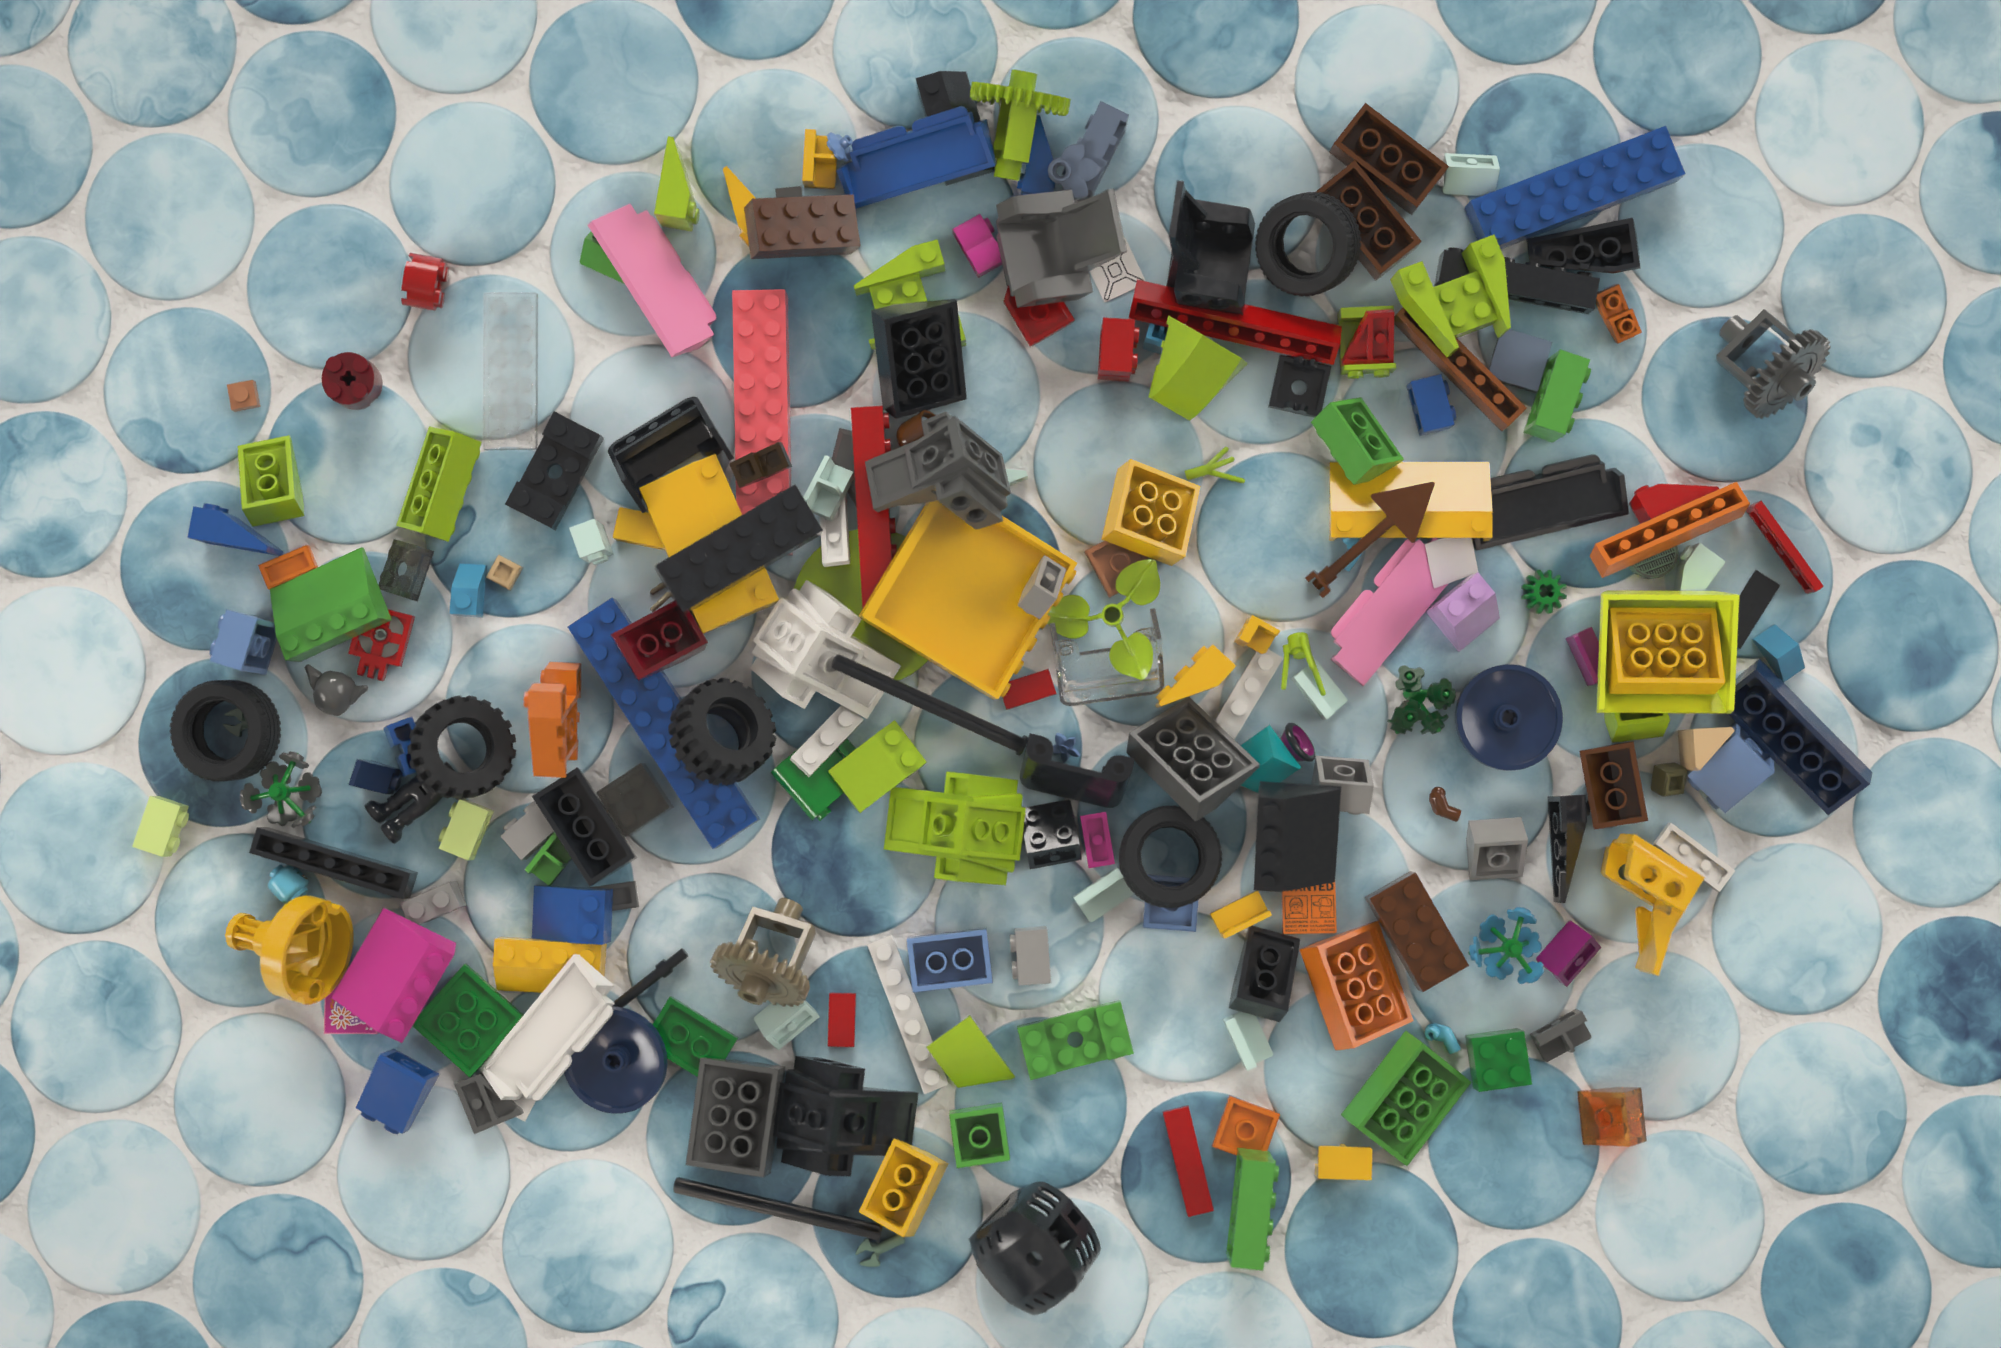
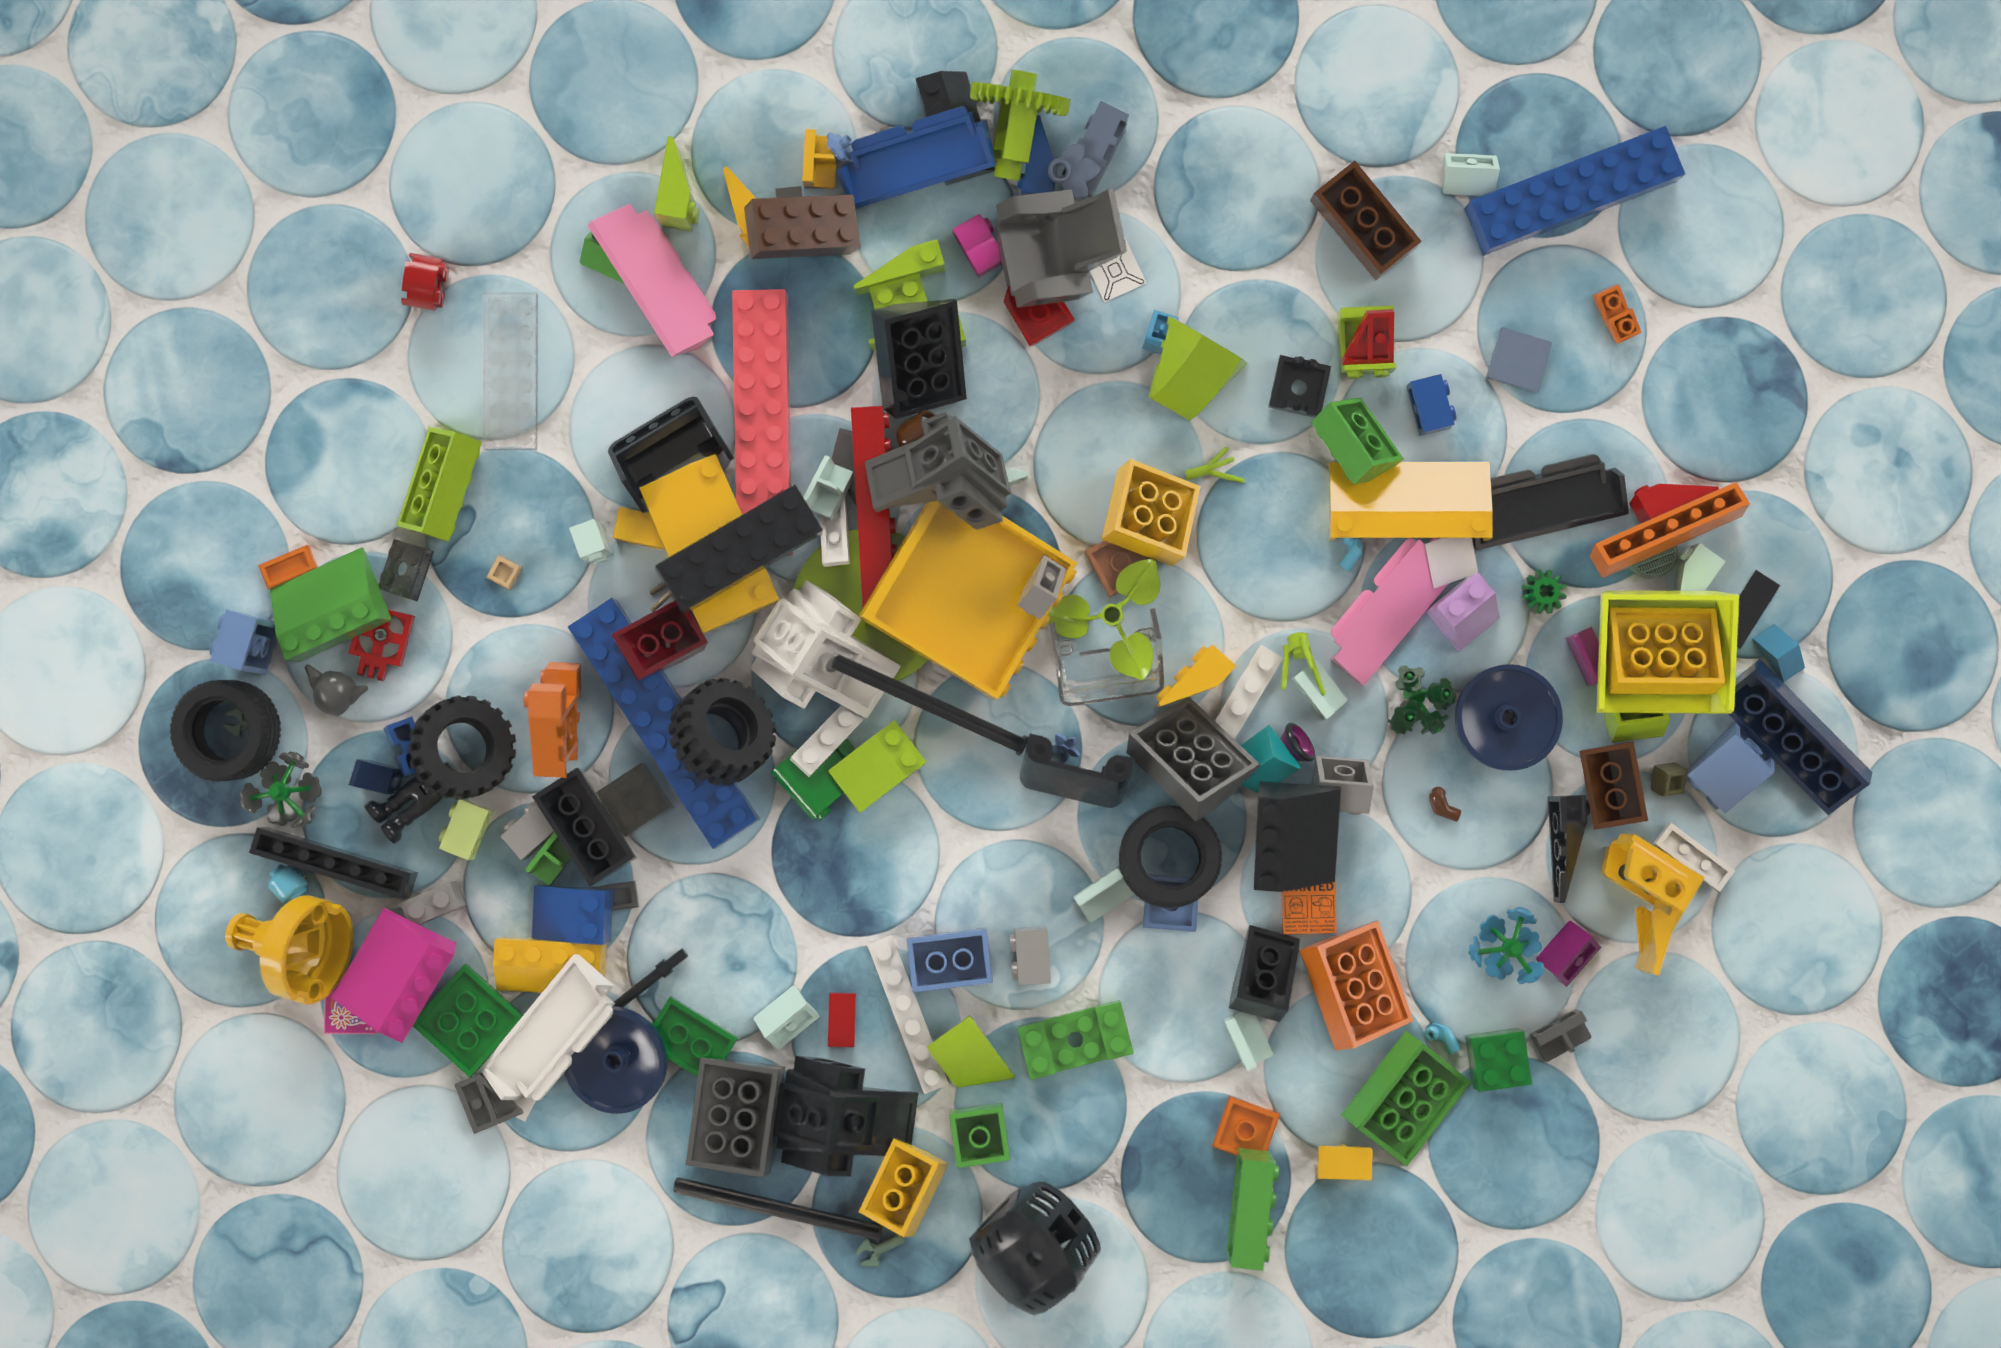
(161, 826): yellowish green brick -> none
(217, 527): blue slope -> none
(243, 395): nougat plate -> none
(269, 481): lime slope -> none
(338, 373): dark red brick -> none
(396, 1091): blue slope -> none
(468, 591): dark azure slope -> none
(564, 445): black piece -> none
(757, 974): dark tan piece -> none
(760, 465): dark brown slope -> none
(968, 828): lime piece -> none
(1029, 689): red tile -> none
(1051, 834): black bracket -> none
(1097, 840): dark pink plate -> none
(1116, 349): red piece -> none
(1188, 1161): red tile -> none
(1209, 252): black piece -> none
(1240, 914): yellow panel -> none
(1254, 328): red brick -> none
(1256, 634): yellow panel -> none
(1271, 244): black tyre -> none
(1389, 158): reddish brown brick -> none
(1402, 507): reddish brown piece -> none
(1416, 931): reddish brown brick -> none
(1459, 304): lime wedge -> none
(1466, 374): dark orange brick -> none
(1496, 848): light grey slope -> none
(1531, 282): black brick -> none
(1557, 396): bright green brick -> none
(1594, 248): black wedge -> none
(1612, 1116): clear orange slope -> none
(1699, 745): tan slope -> none
(1784, 547): red tile -> none
(1787, 376): dark grey piece -> none

